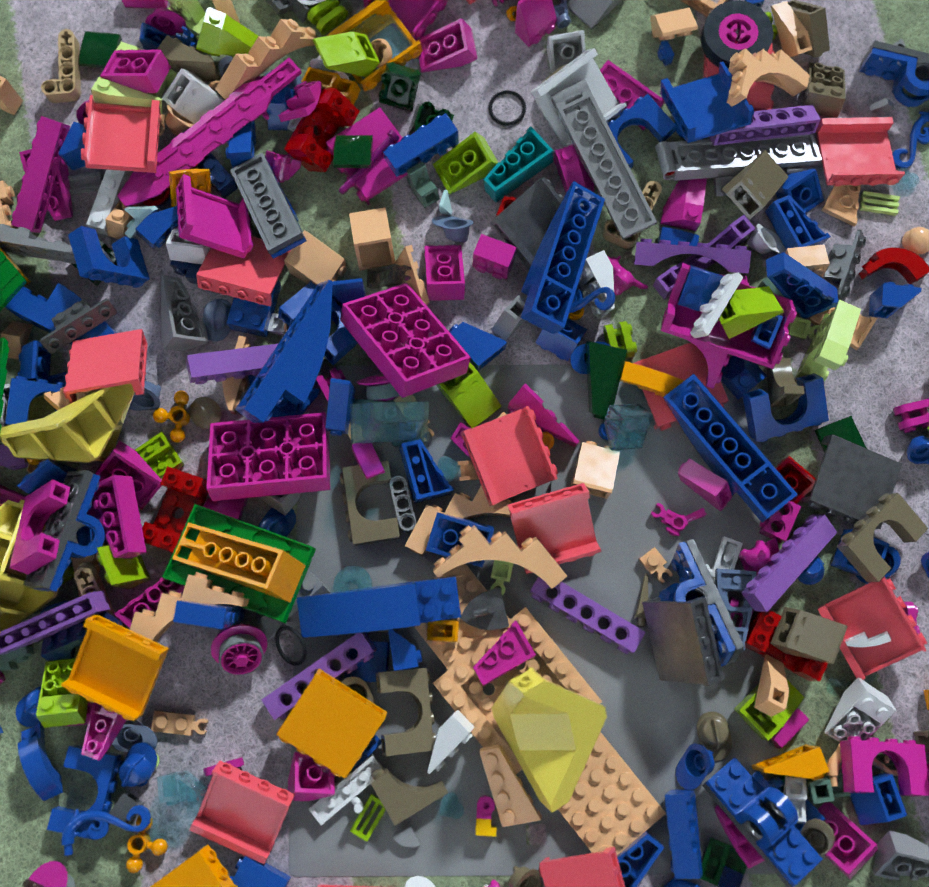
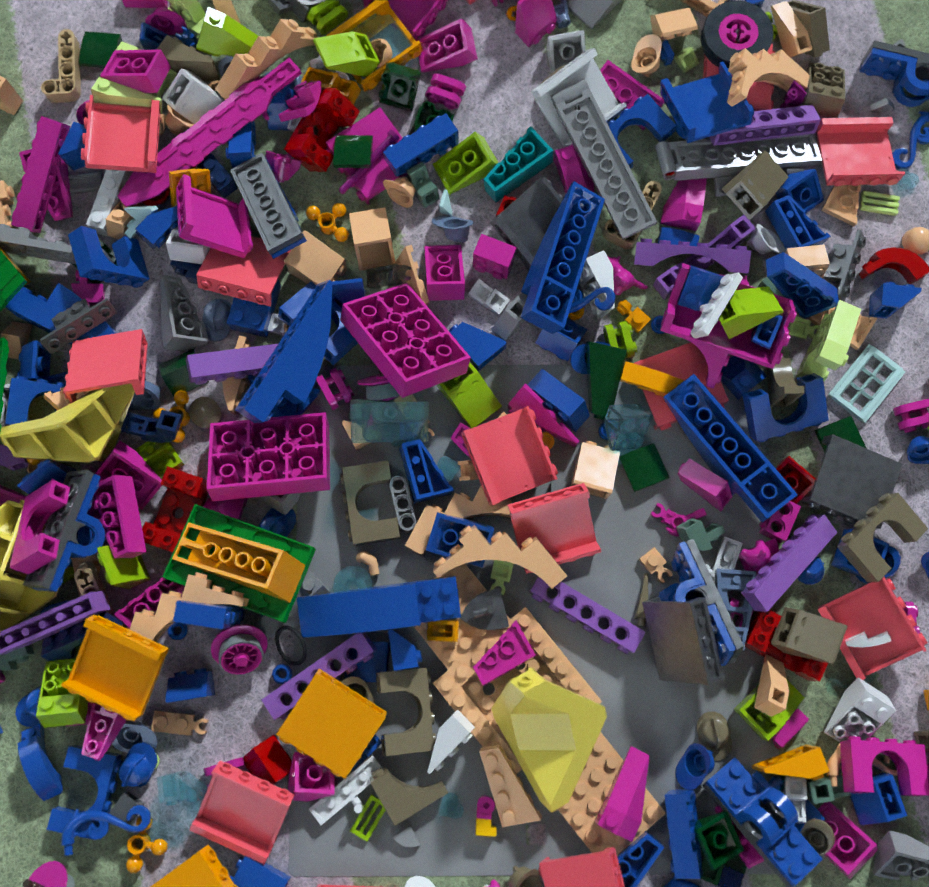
(91, 292): none -> dark pink brick
(153, 429): none -> dark blue arch
(171, 631): none -> blue plate
(176, 374): none -> dark green slope
(190, 686): none -> blue slope
(268, 761): none -> red slope
(275, 674): none -> blue plate
(338, 210): none -> light orange piece
(338, 411): blue slope -> none
(367, 459): dark pink slope -> none
(370, 560): none -> light nougat arm
(400, 191): none -> light nougat piece
(445, 91): none -> dark pink brick
(488, 297): none -> white slope
(507, 92): black tyre -> none
(560, 399): none -> blue wedge
(625, 800): none -> dark pink wedge
(637, 318): none -> light orange plate
(644, 467): none -> dark green slope
(647, 55): none -> light nougat piece
(656, 324): none -> blue plate
(686, 59): none -> yellowish green slope
(702, 535): none -> sand green brick
(718, 839): none -> dark green slope
(793, 96): none -> magenta hinge
(866, 383): none -> light aqua piece

